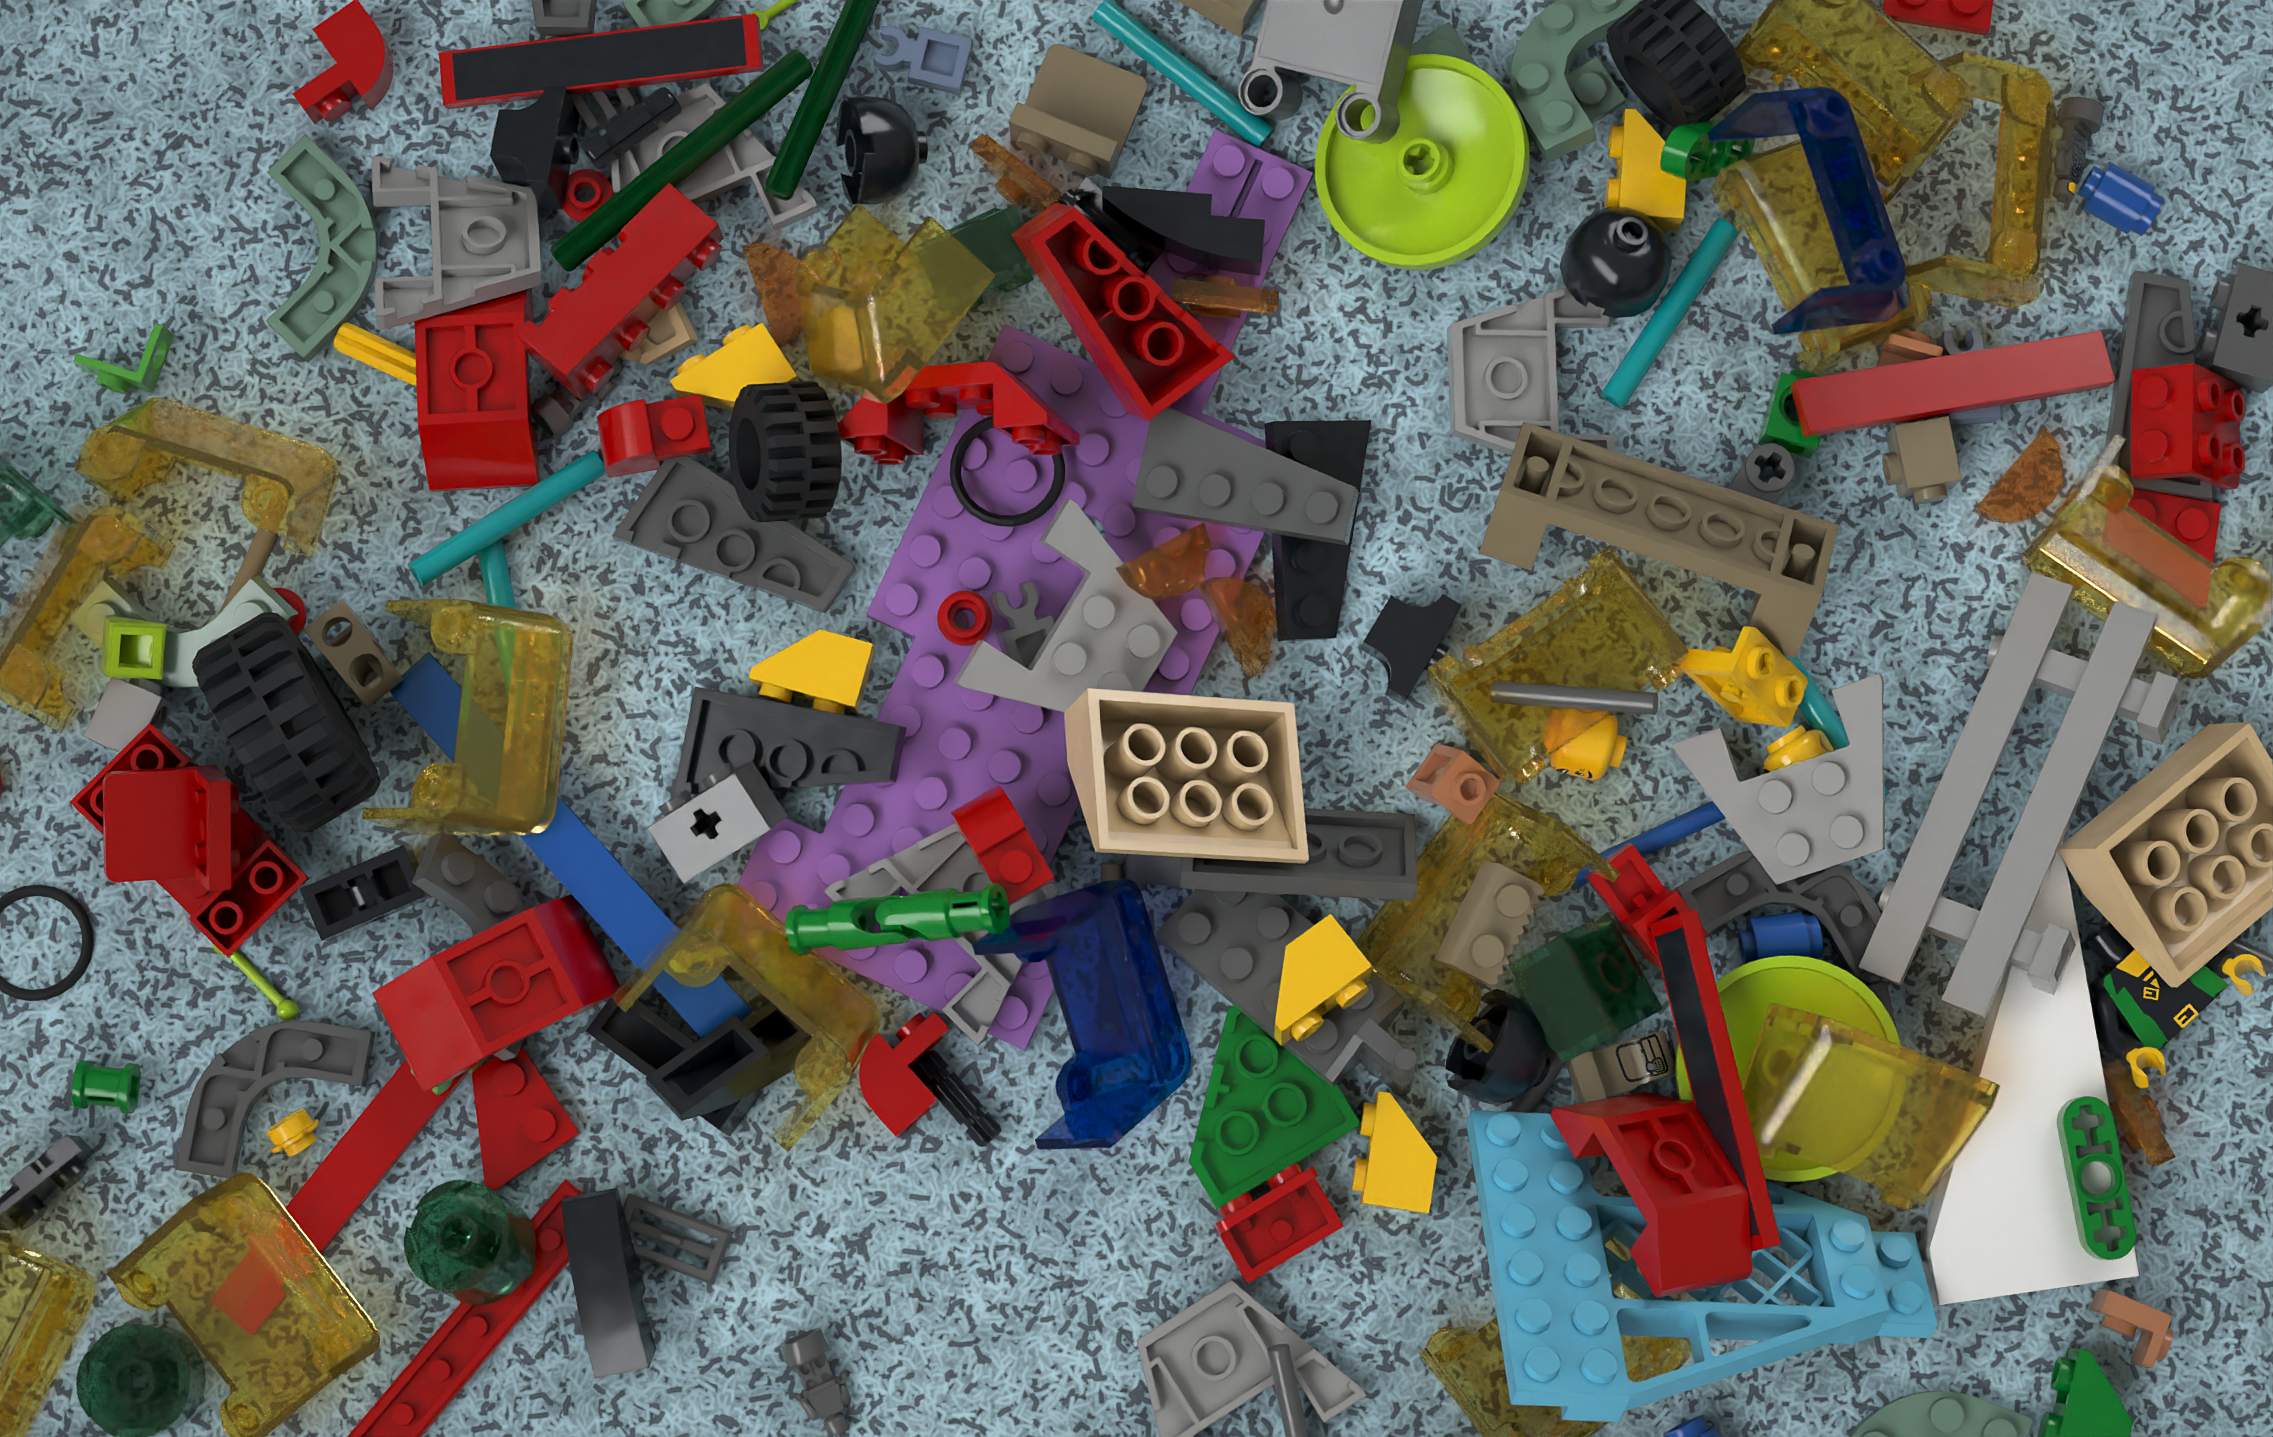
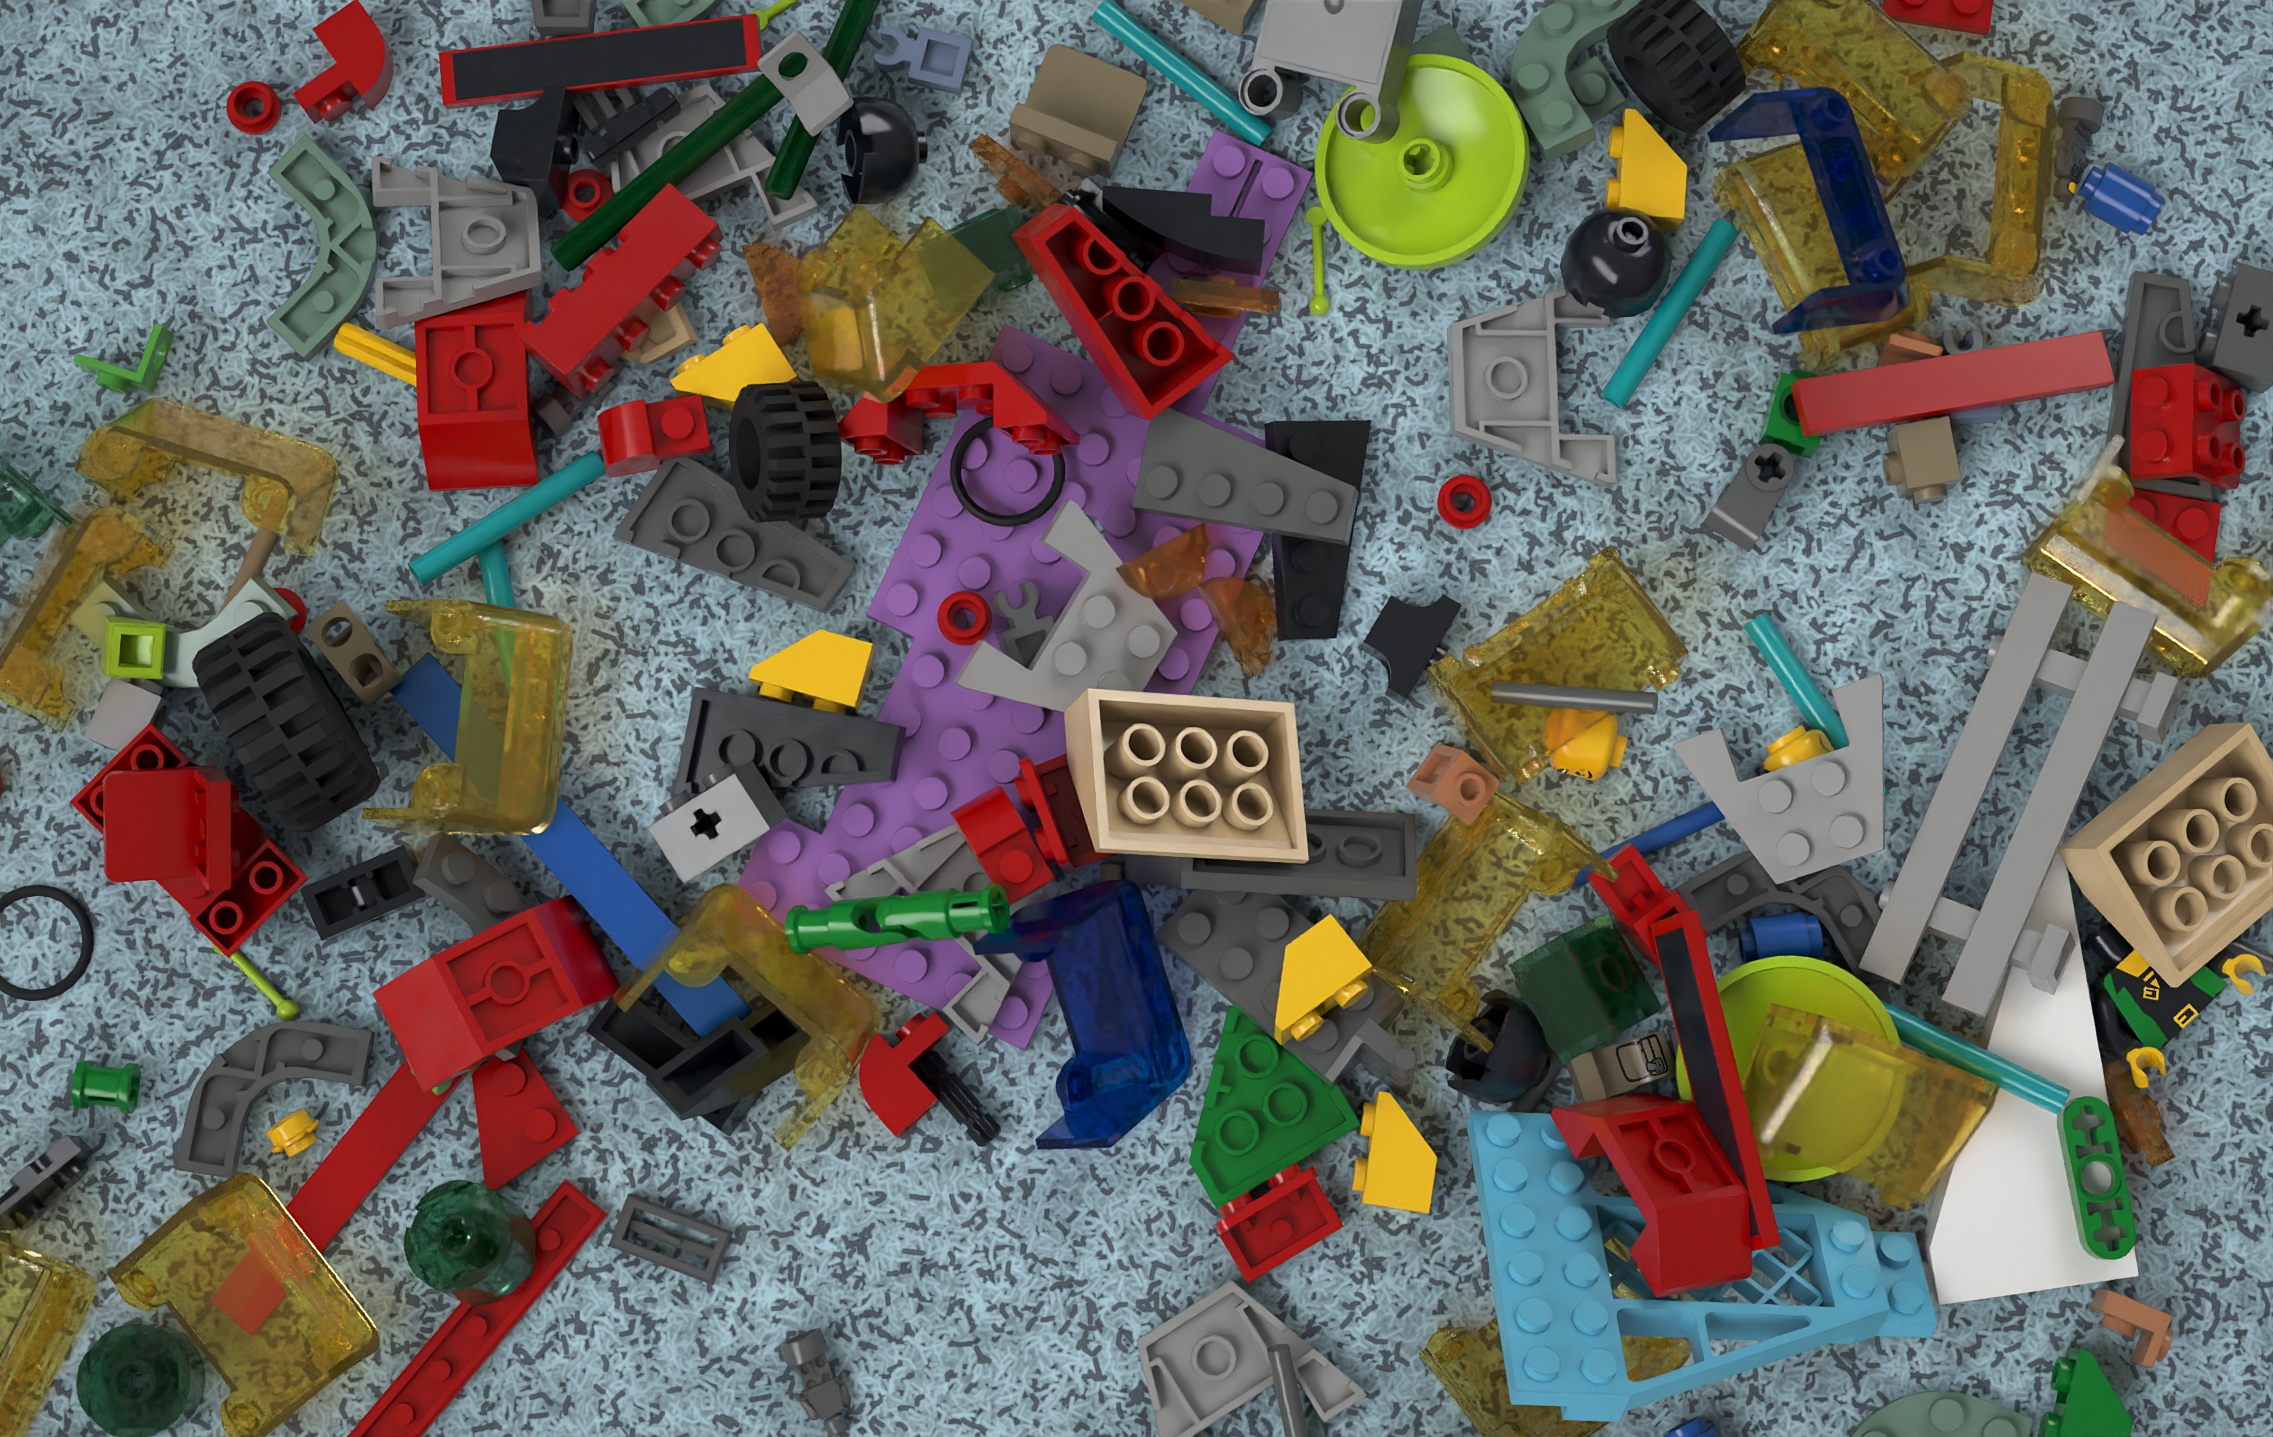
(249, 92): none -> red plate
(607, 1283): black slope -> none
(816, 92): none -> light grey bracket
(1064, 832): none -> red bracket
(1317, 219): none -> lime hinge
(1464, 485): none -> red plate
(1489, 923): dark tan brick -> none
(1666, 518): dark tan plate -> none
(1693, 157): green beam -> none
(1750, 681): yellow bracket -> none
(1978, 1061): none -> teal piece
(2027, 484): clear orange plate -> none

